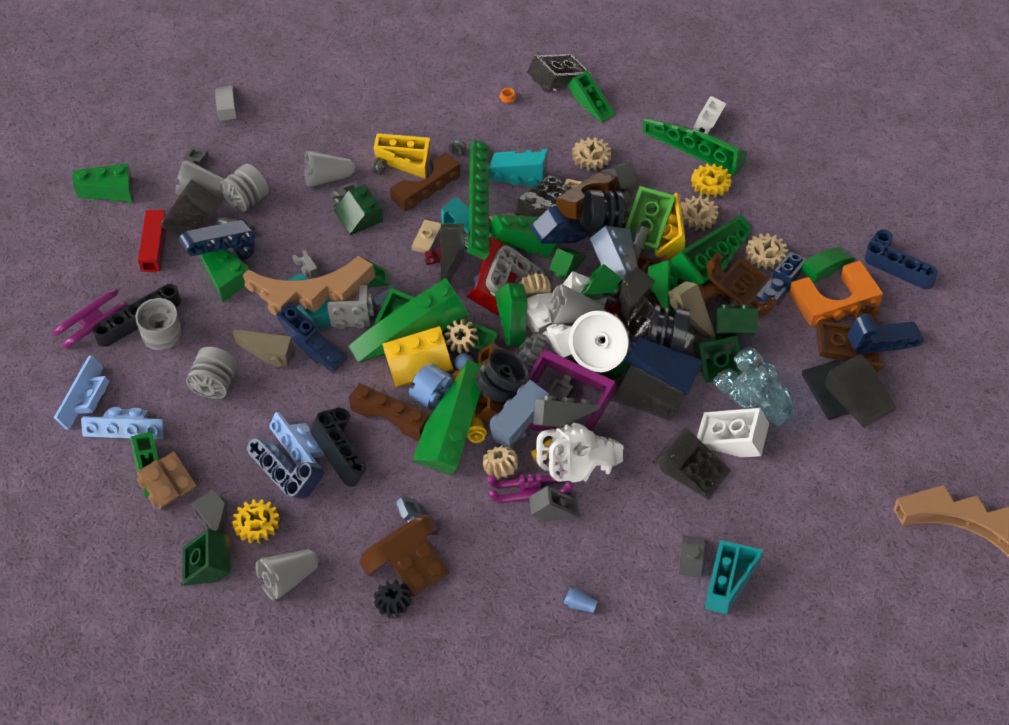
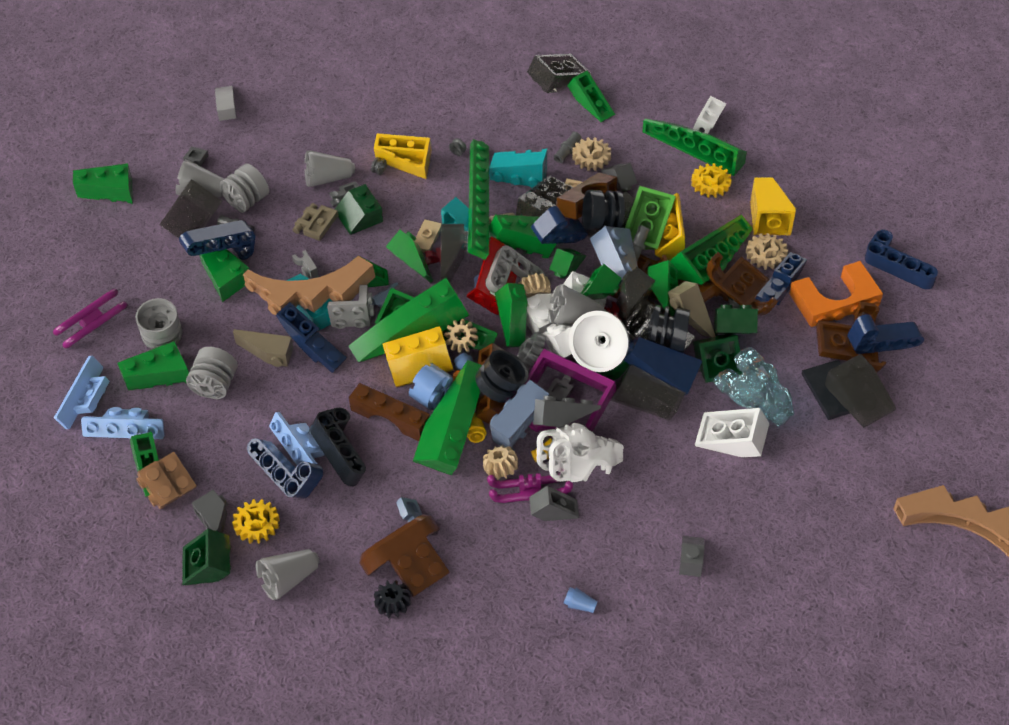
(124, 321): black beam -> none
(152, 241): red brick -> none
(154, 368): none -> green wedge
(319, 224): none -> dark tan plate
(409, 252): none -> green slope
(410, 193): reddish brown arch -> none
(507, 95): orange plate -> none
(567, 147): none -> dark grey pin
(691, 464): clear smoke slope -> none
(707, 213): tan gear -> none
(731, 574): teal wedge -> none
(770, 208): none -> yellow slope
(825, 263): green slope -> none

